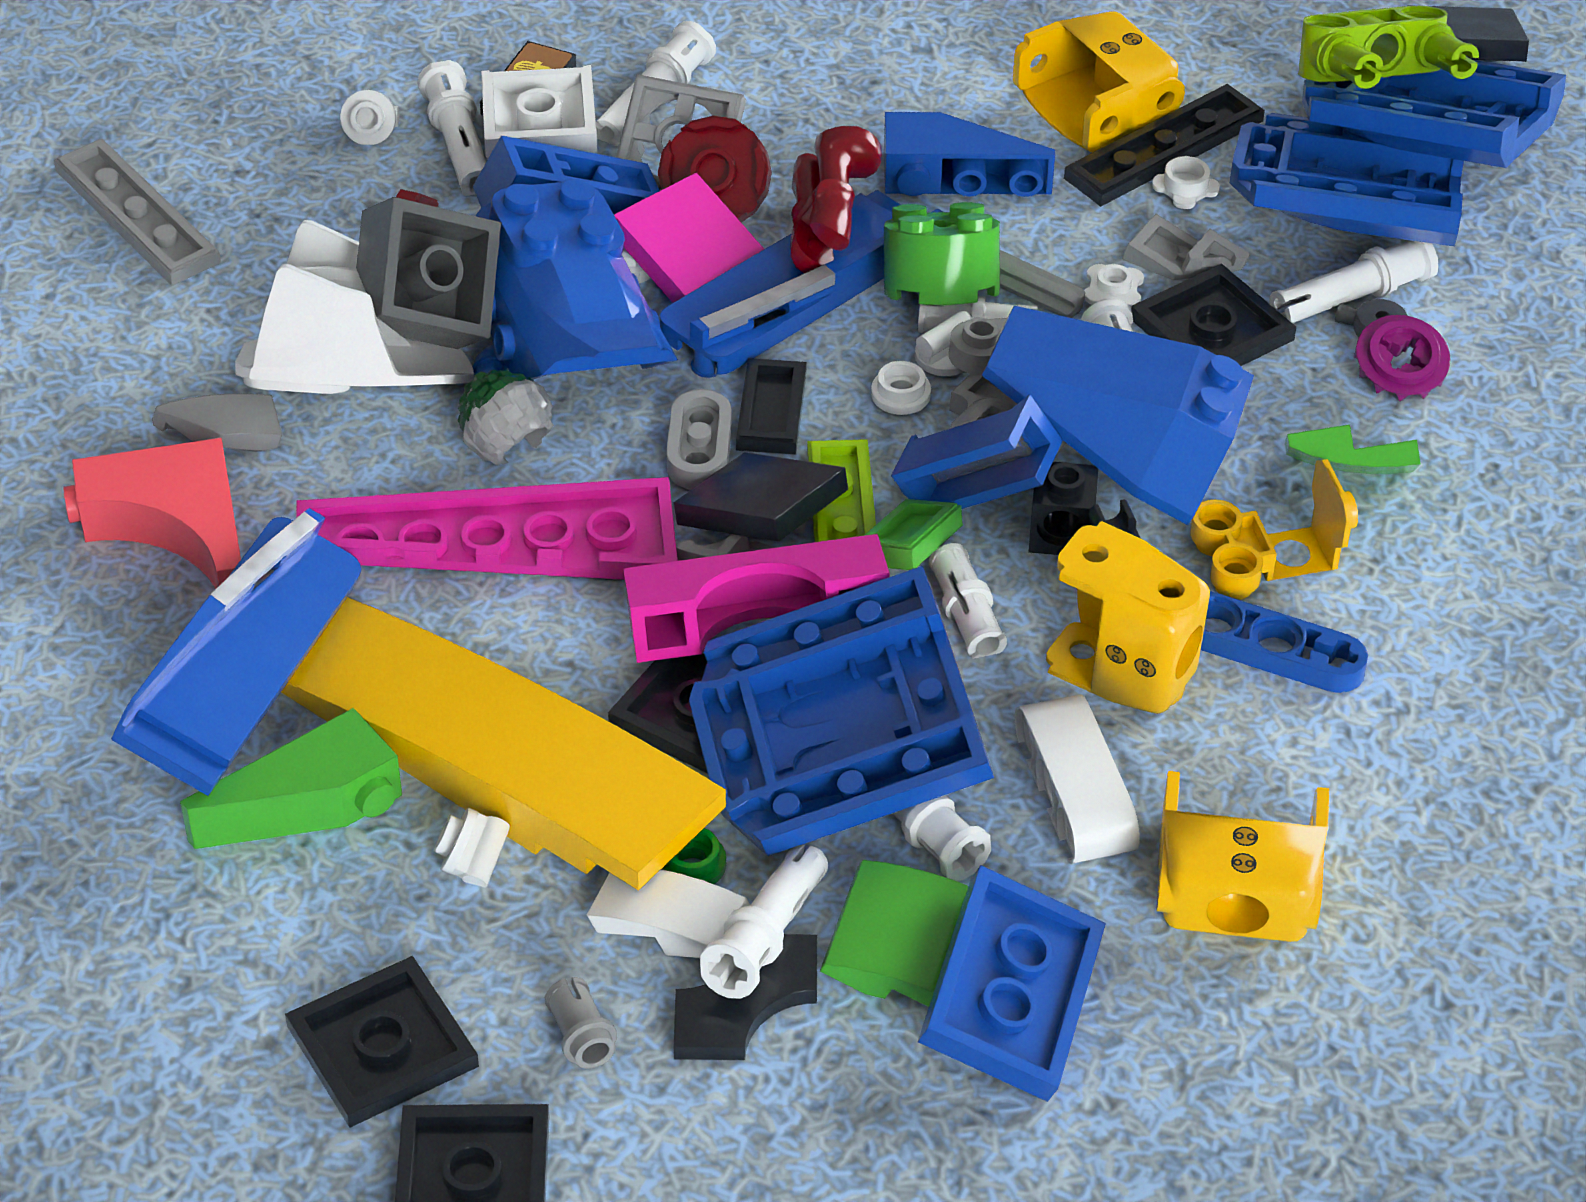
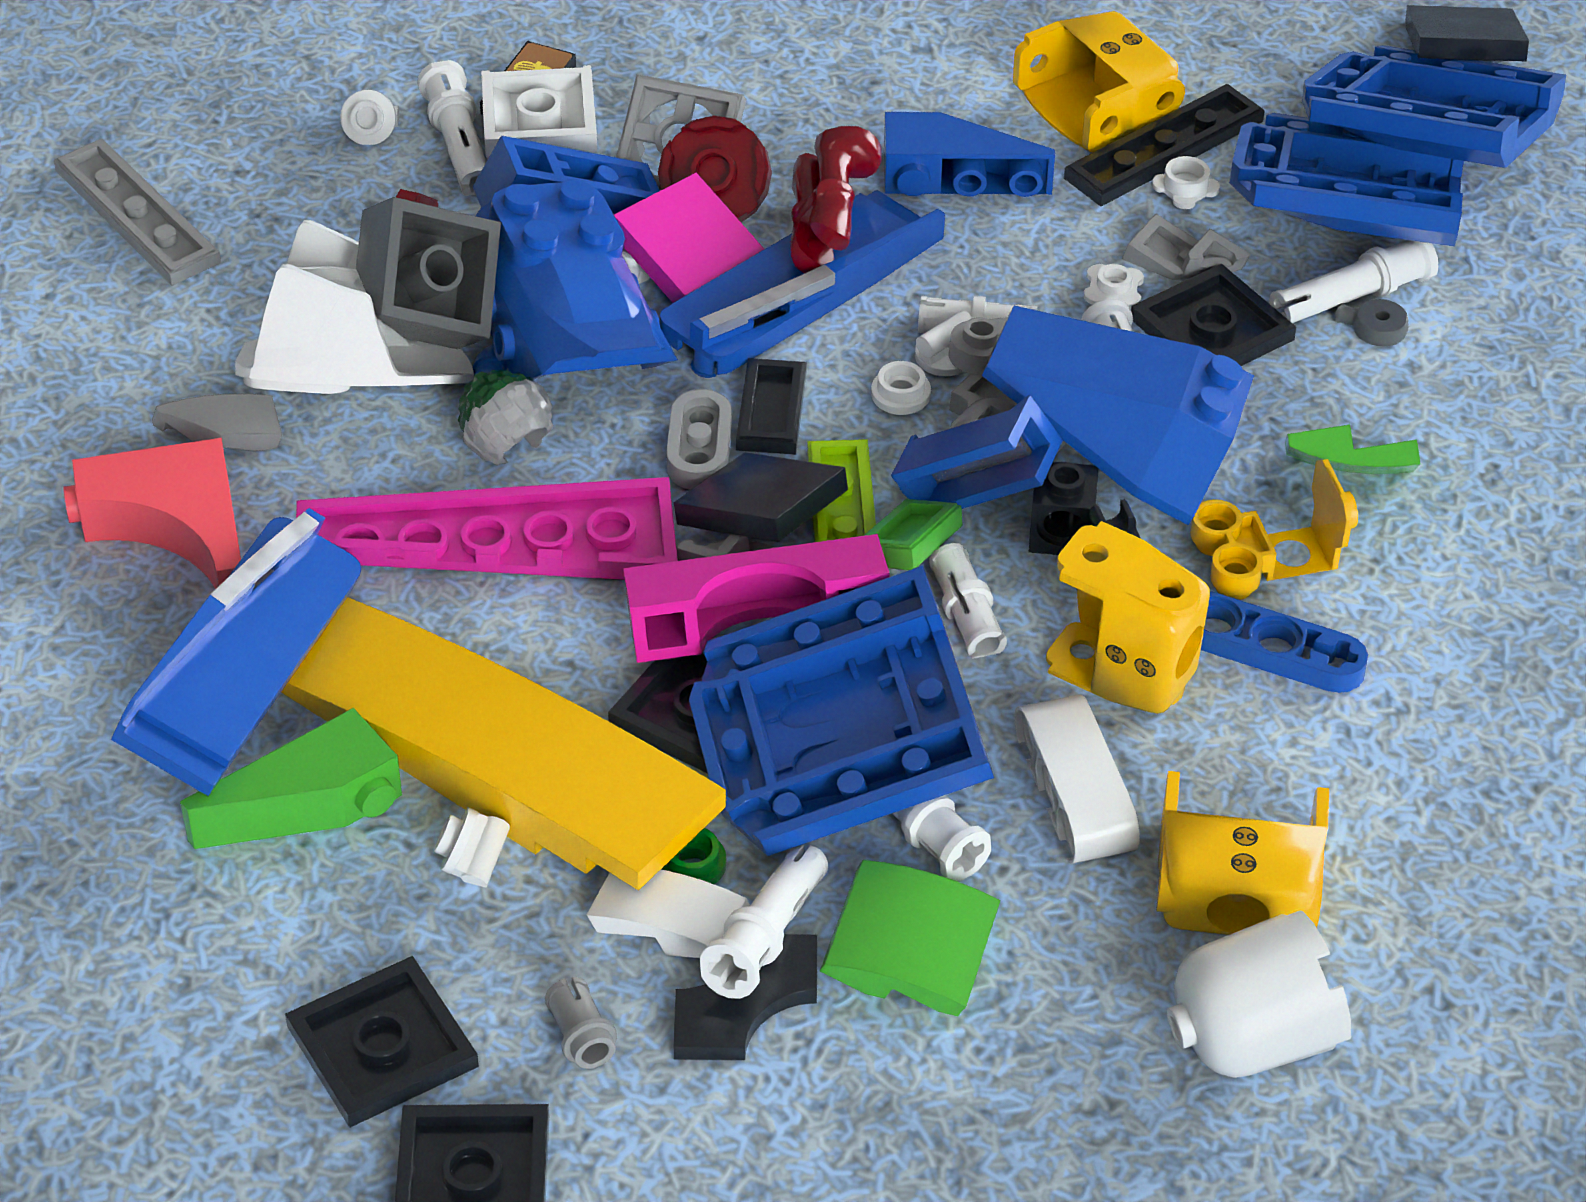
(671, 63): white pin -> none
(942, 253): bright green brick -> none
(1013, 983): blue plate -> none
(1040, 286): light grey axle -> none
(1259, 998): none -> white cylinder
(1391, 337): magenta gear -> none
(1404, 40): lime piece -> none

